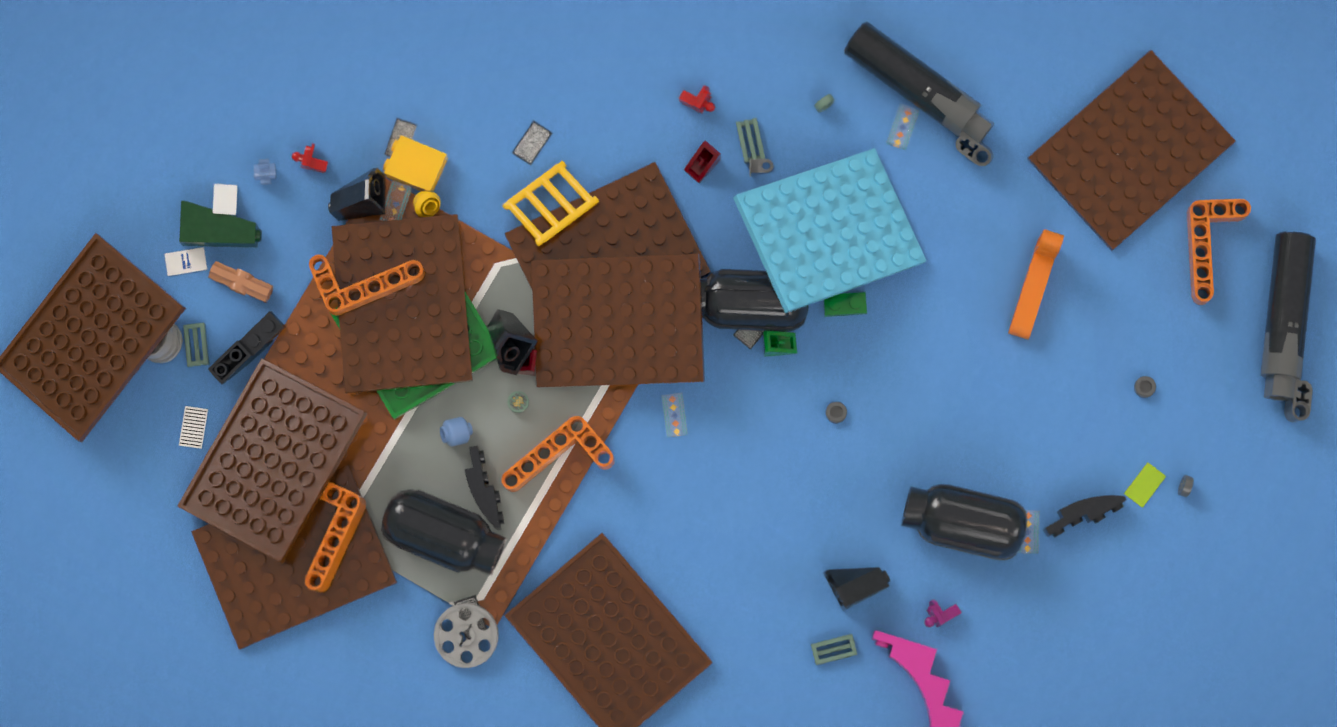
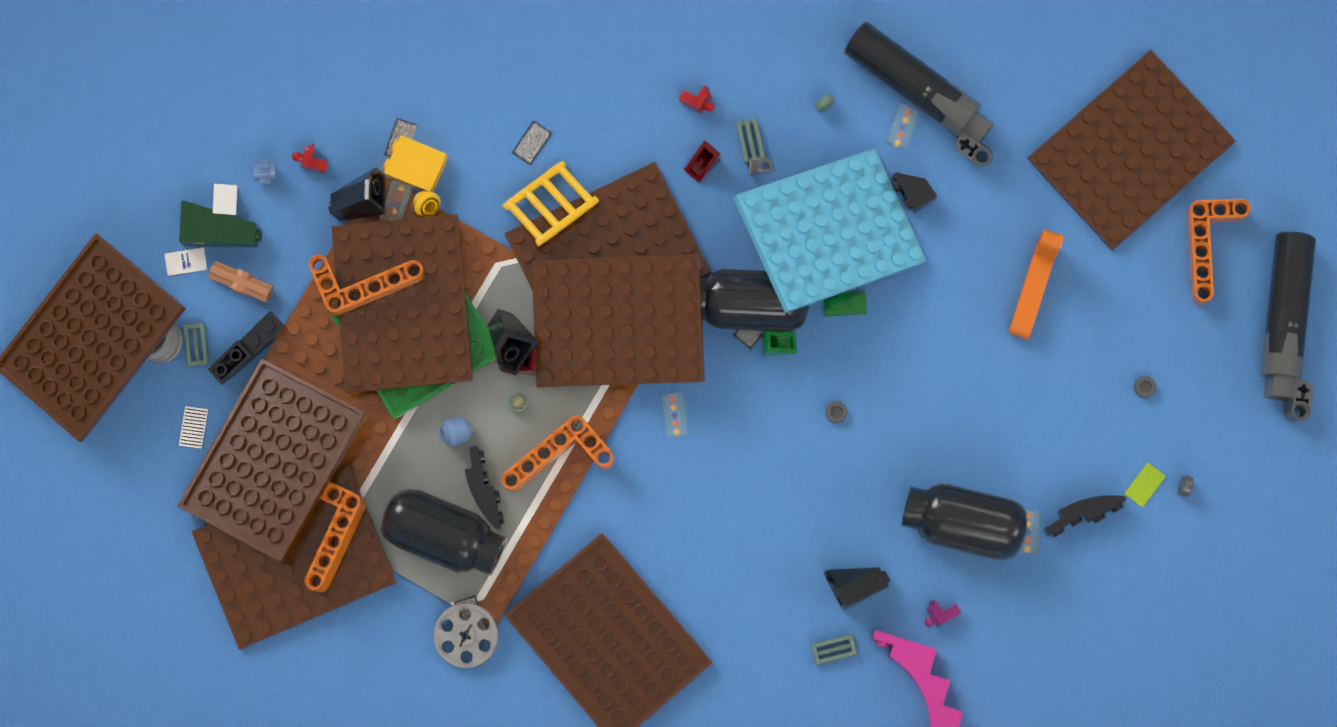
(915, 191): none -> black slope

